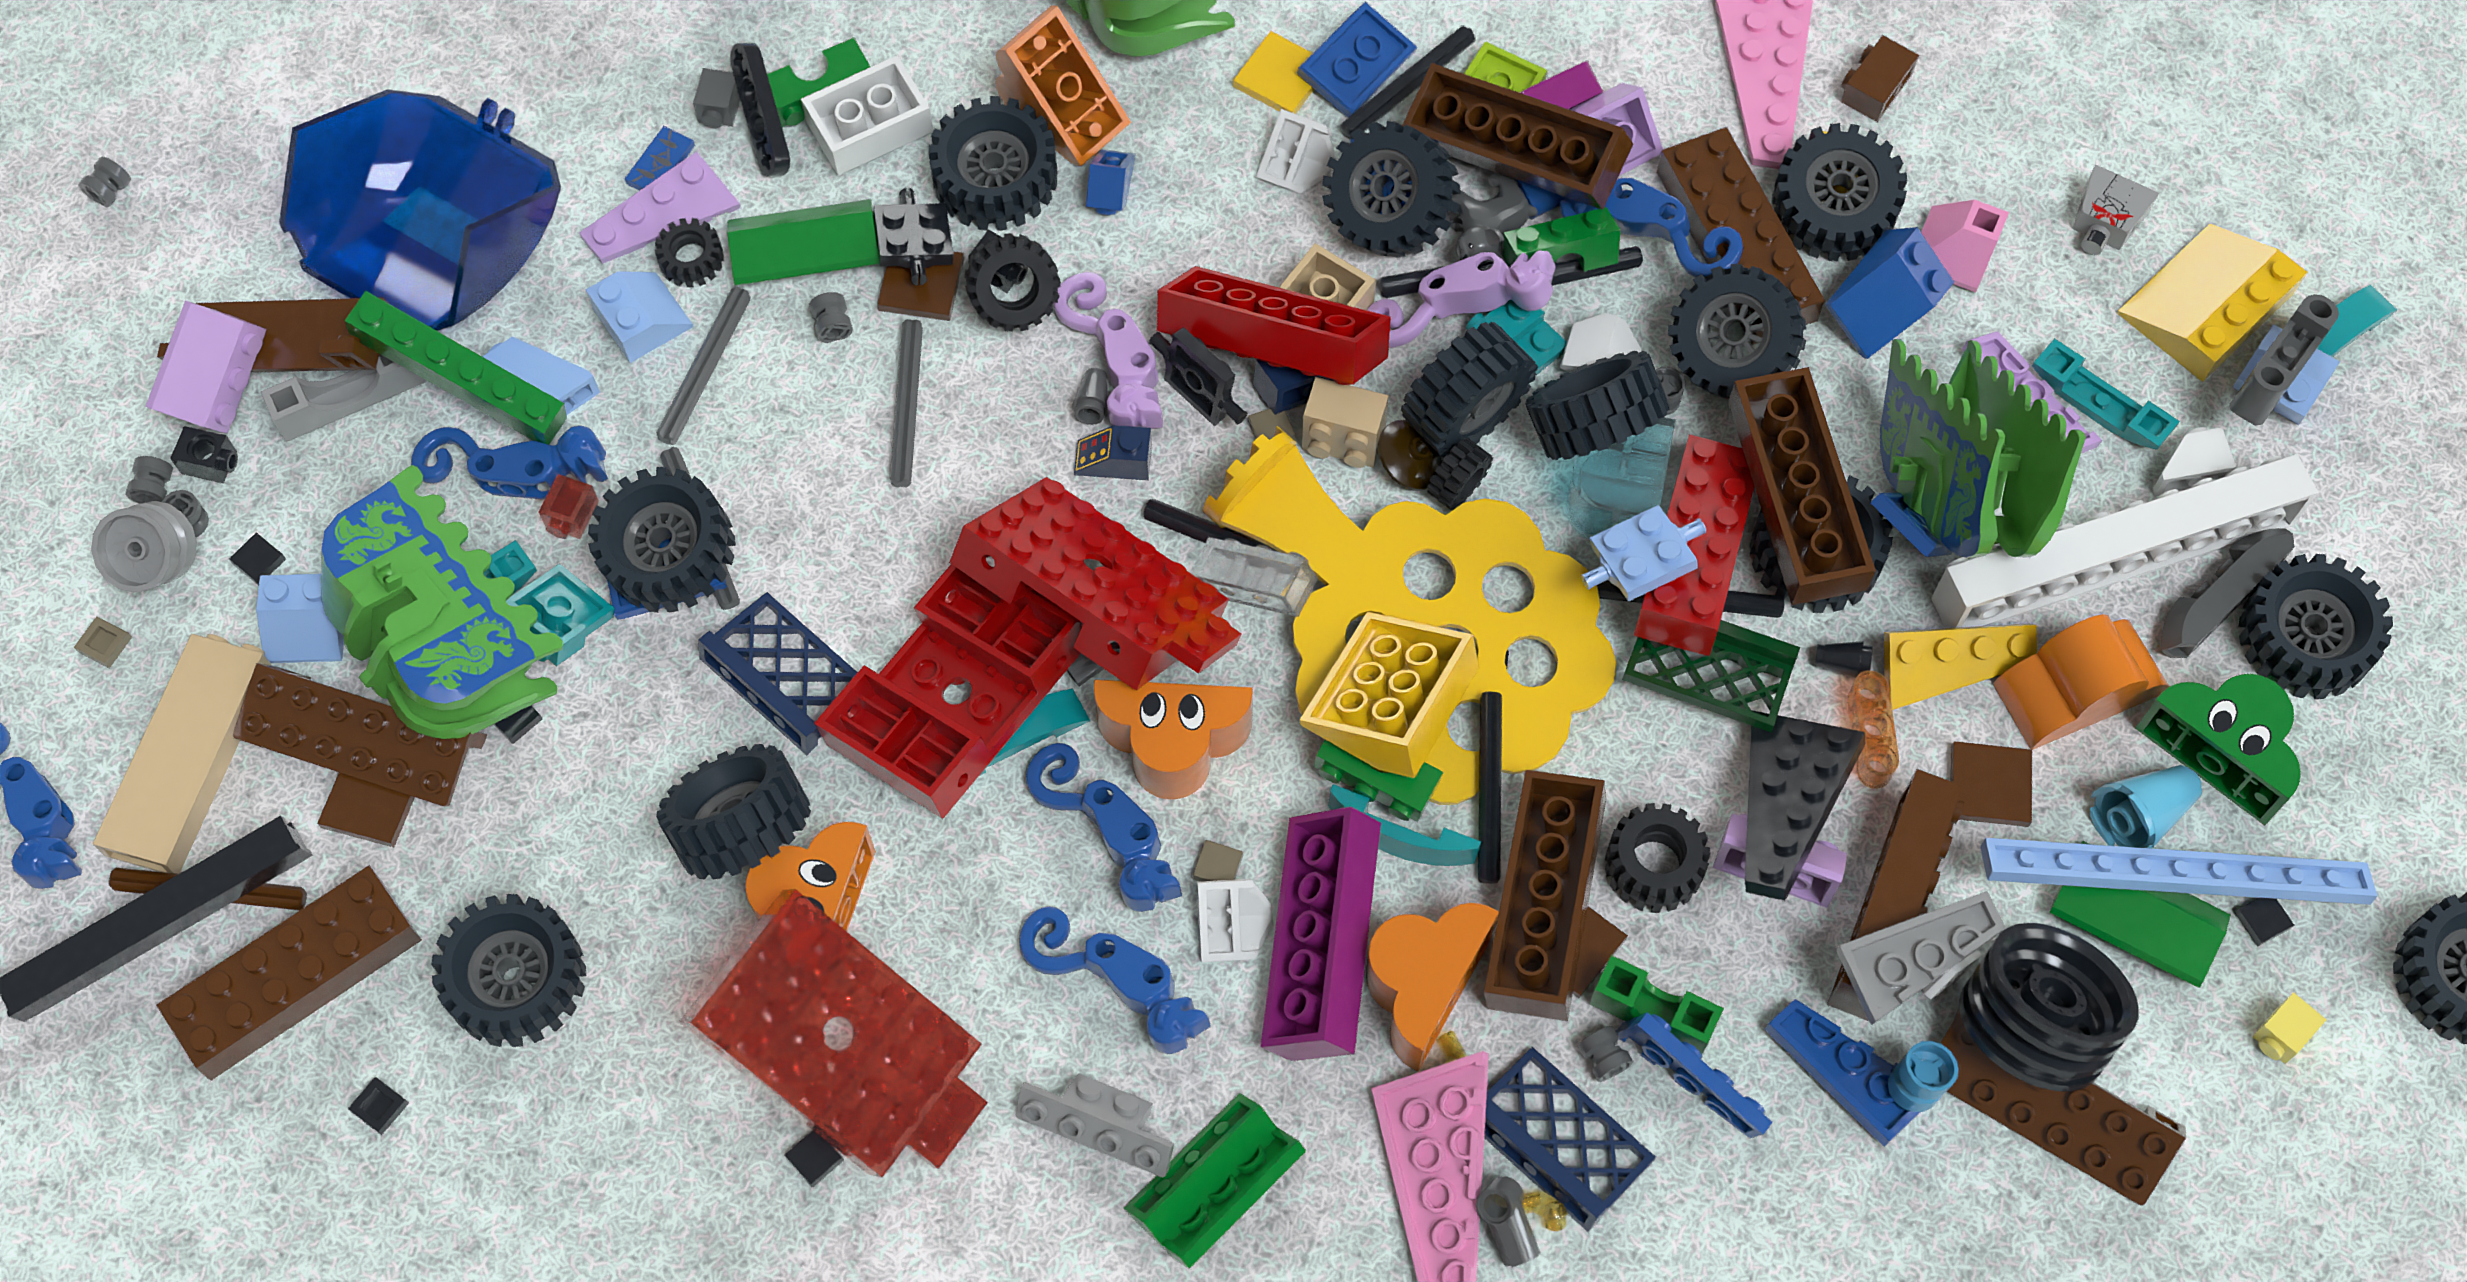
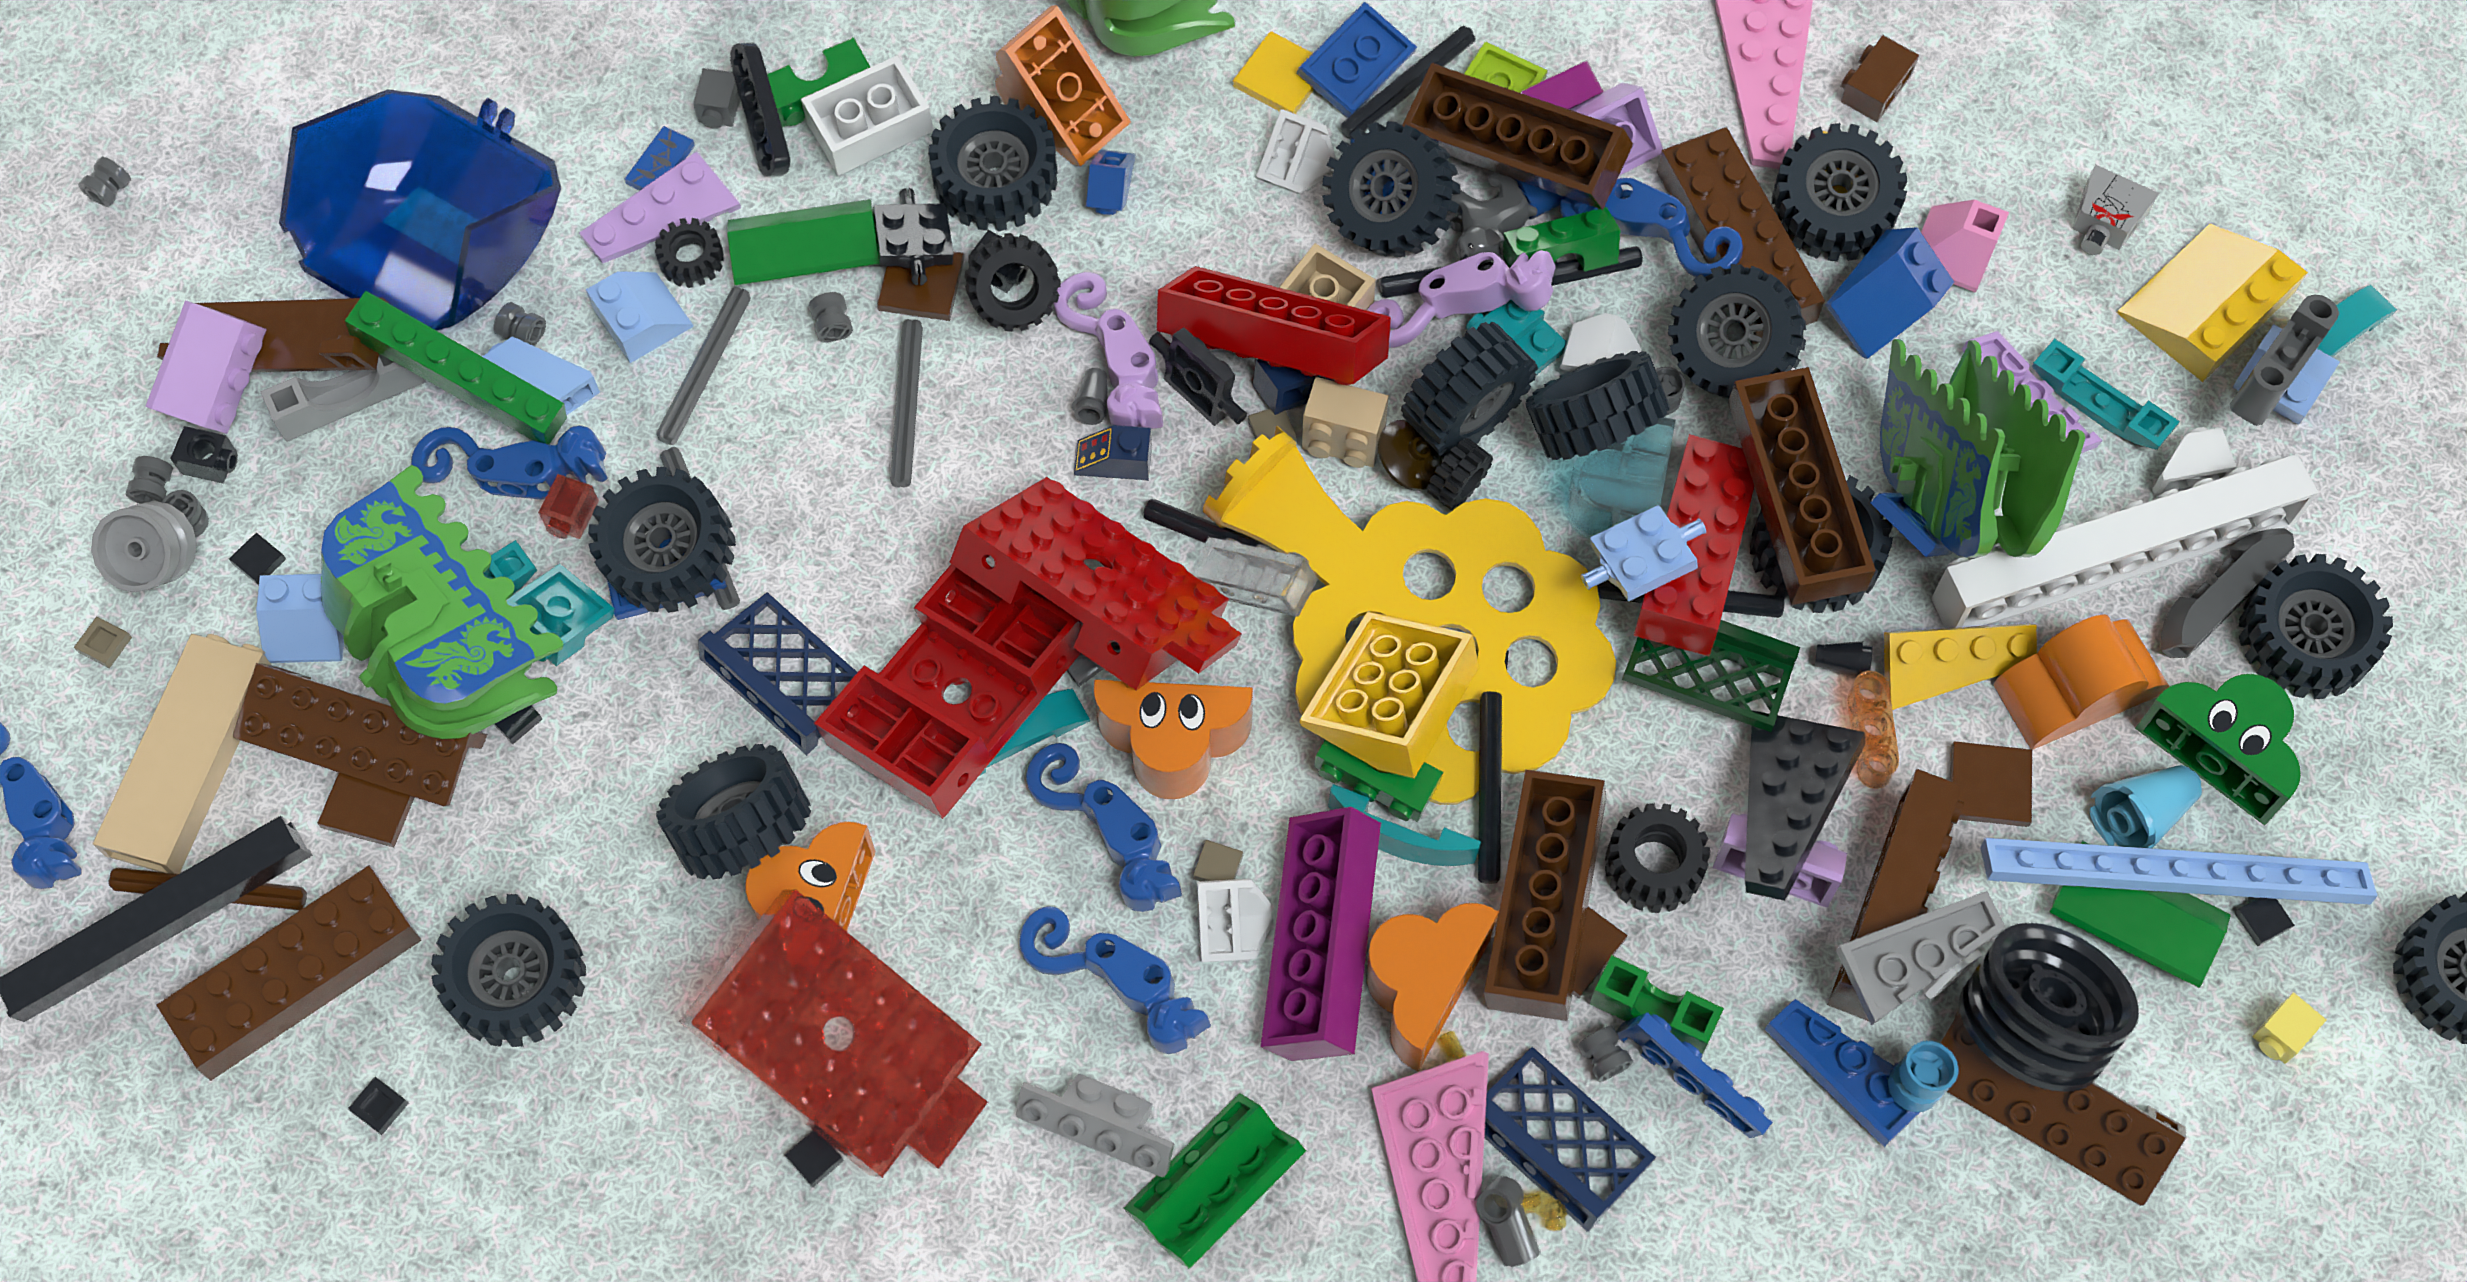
(514, 322): none -> dark grey wheel

